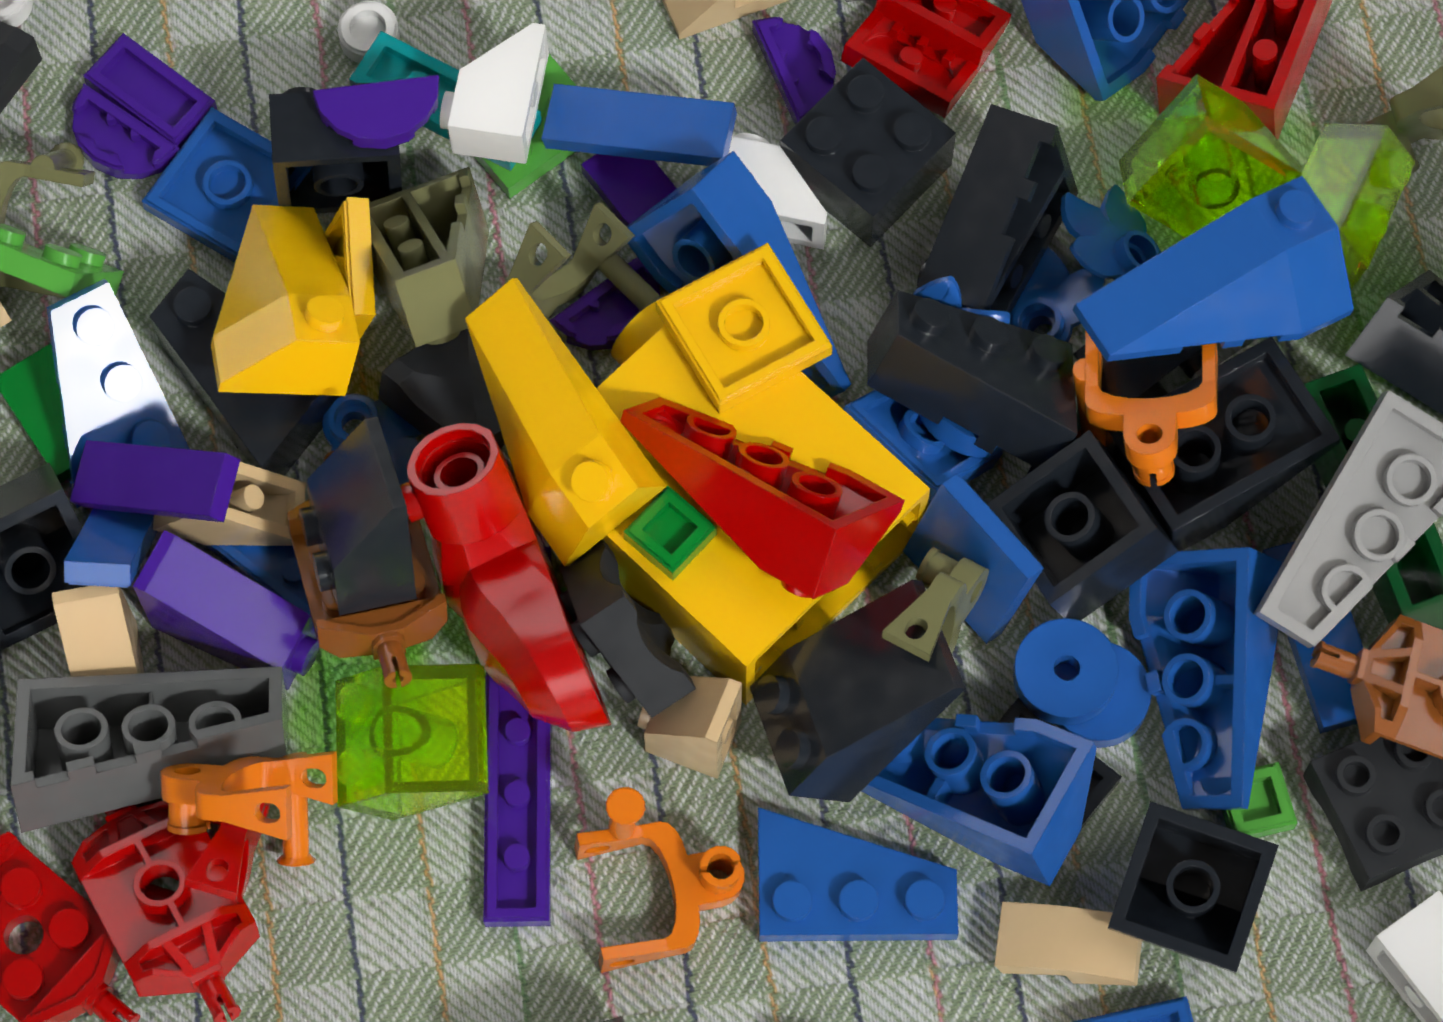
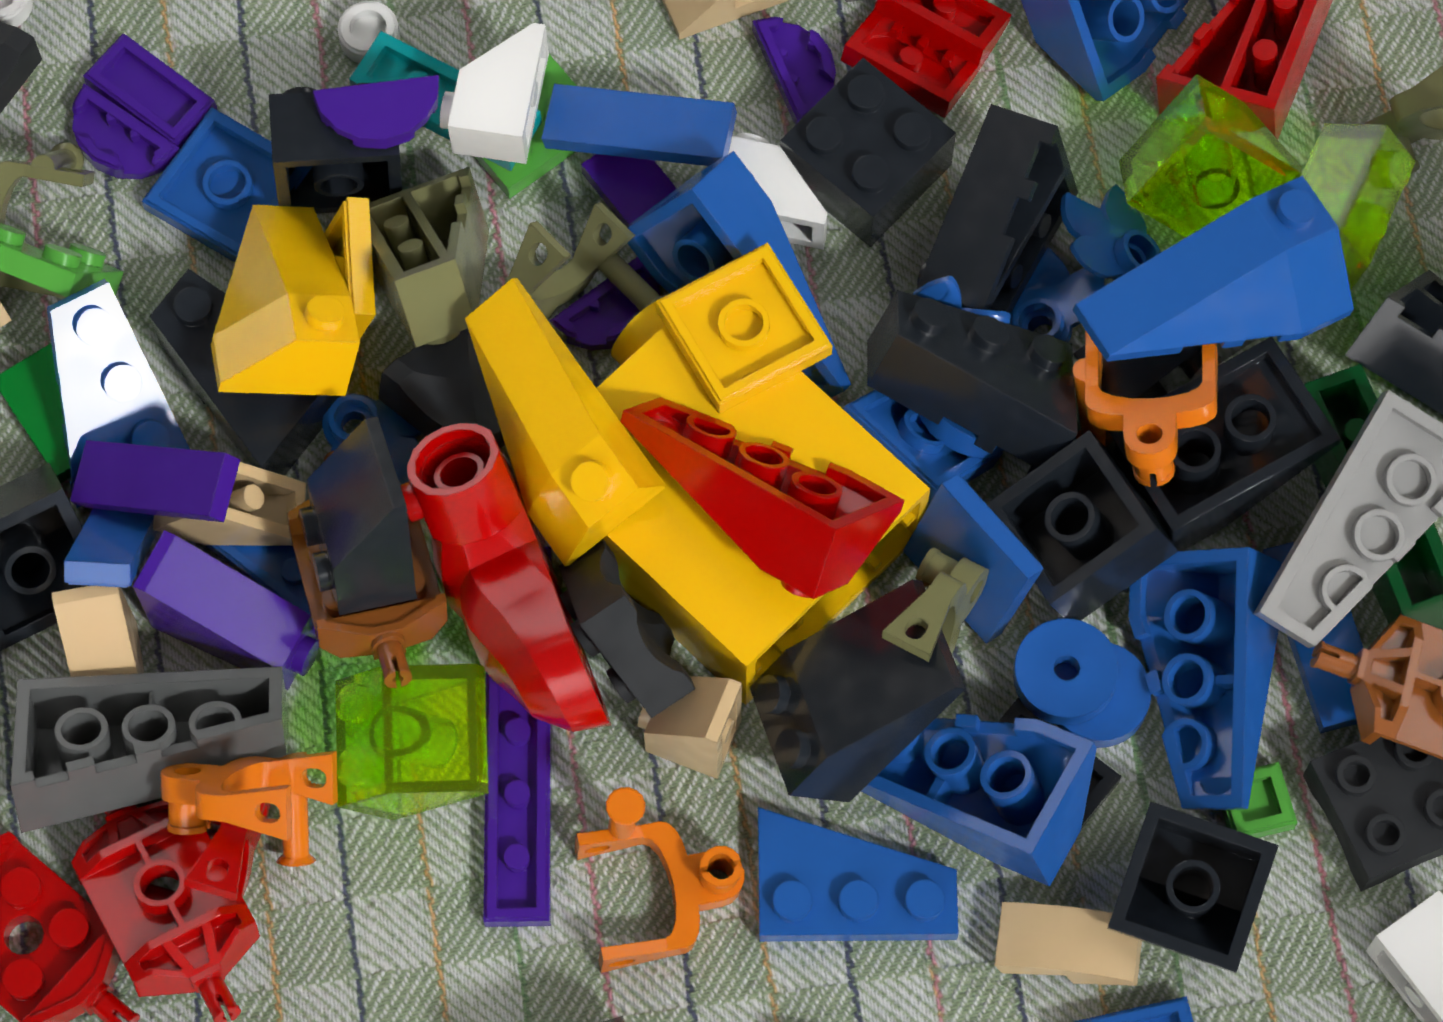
(670, 532): green tile -> none

